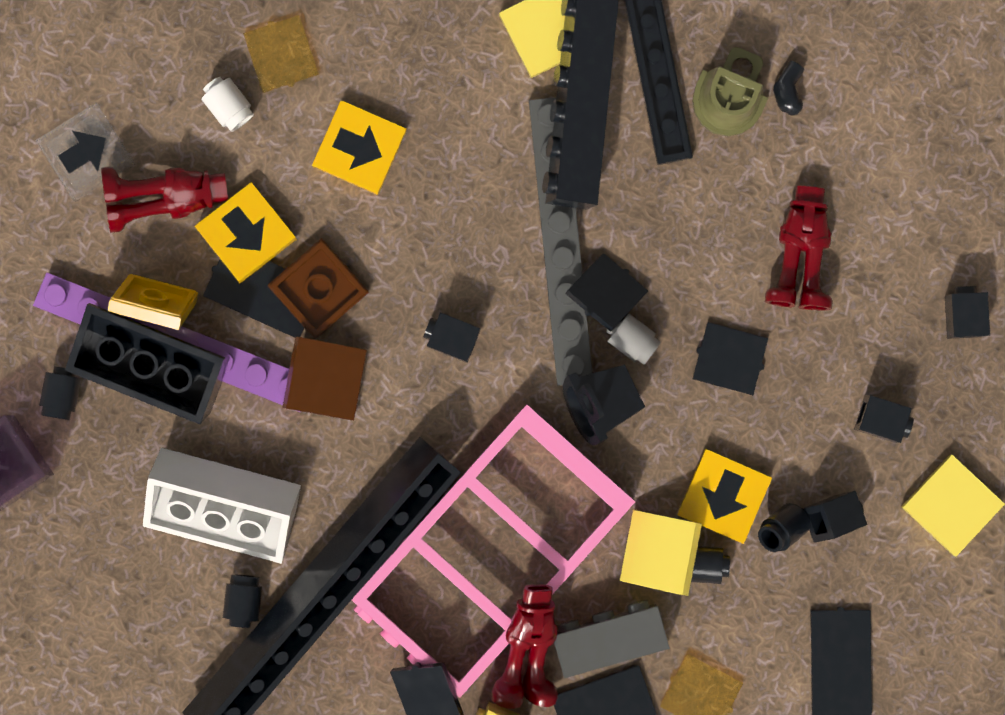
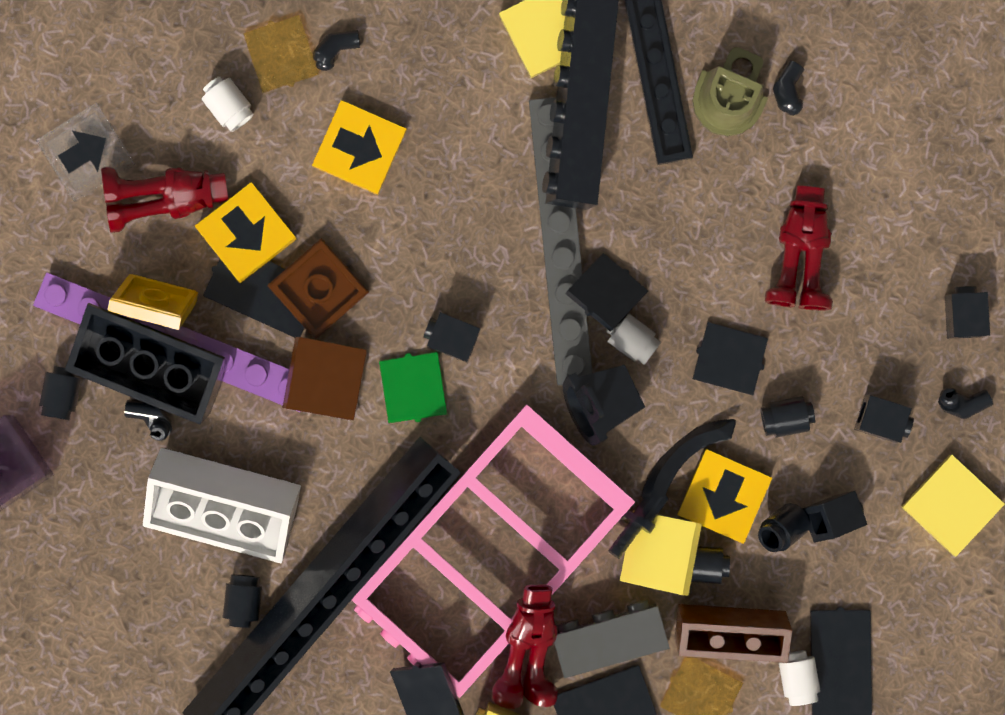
(154, 417): none -> black arm
(331, 45): none -> black arm
(413, 387): none -> green piece
(661, 477): none -> black sword
(733, 633): none -> reddish brown brick
(787, 417): none -> black brick
(800, 679): none -> white brick
(962, 406): none -> black arm

